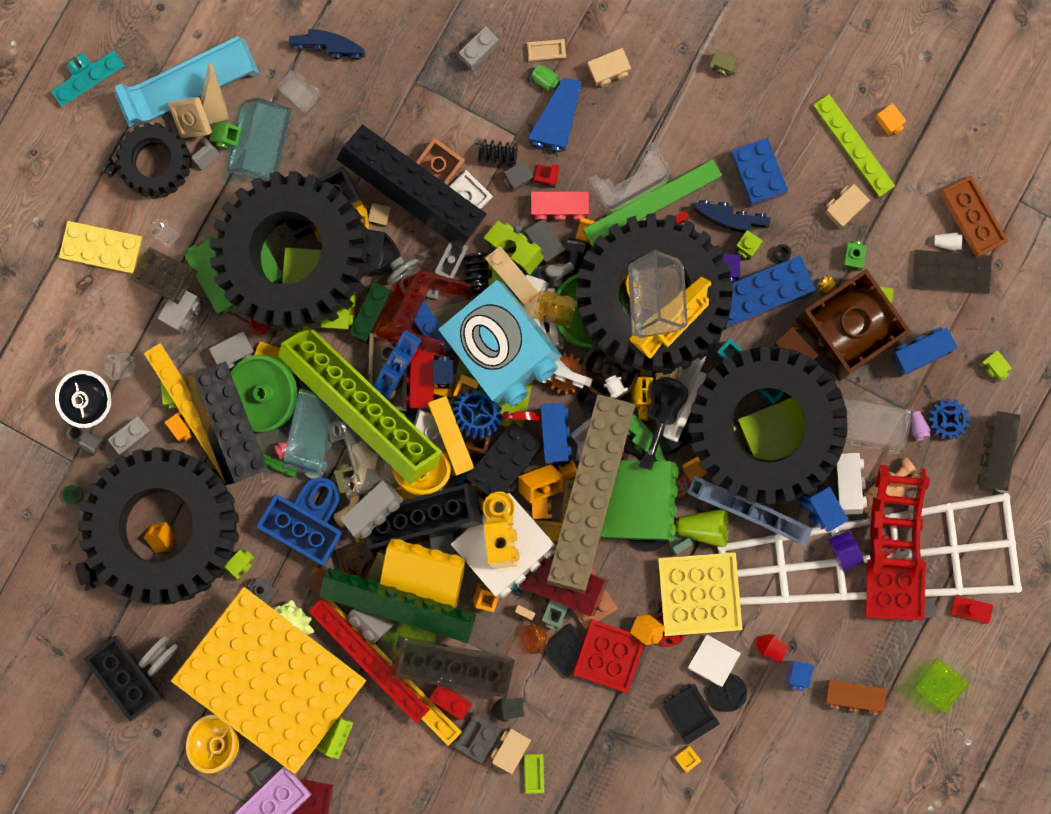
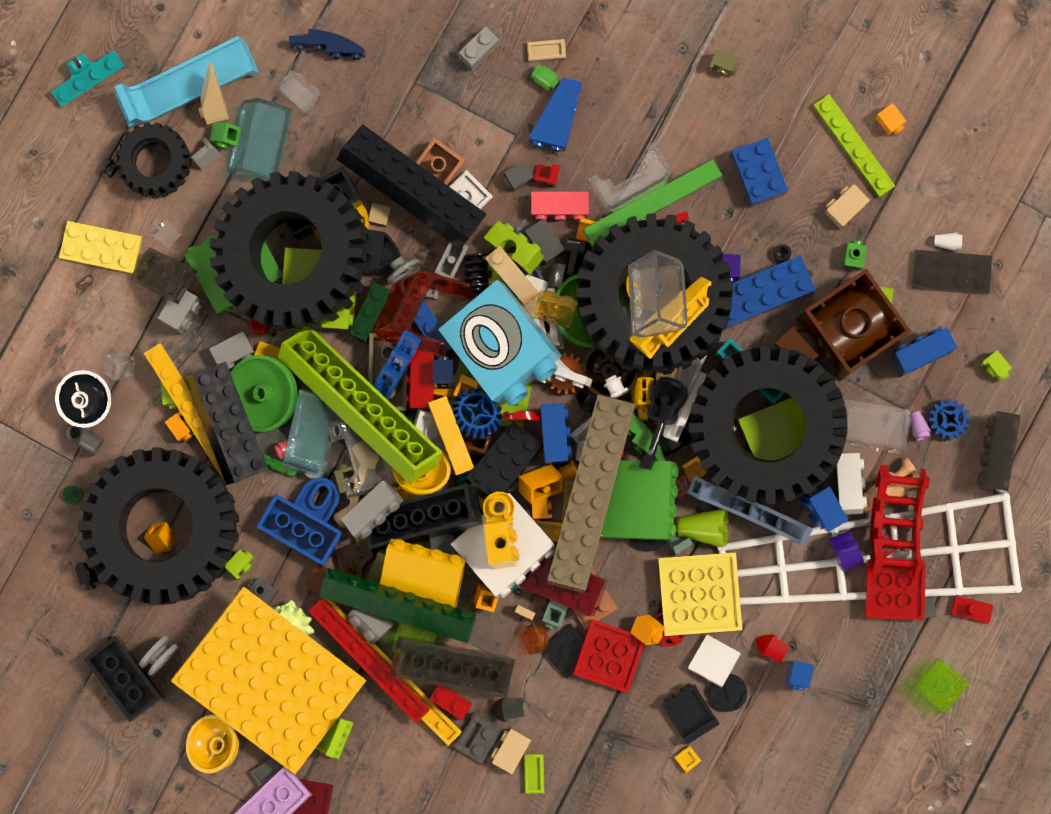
(130, 436): light grey brick -> none
(189, 117): tan plate -> none
(498, 152): black piece -> none
(559, 271): light grey arm -> none
(609, 67): tan brick -> none
(723, 216): dark blue slope -> none
(748, 245): lime brick -> none
(826, 284): yellow plate -> none
(855, 697): dark orange brick -> none
(973, 216): dark orange tile -> none

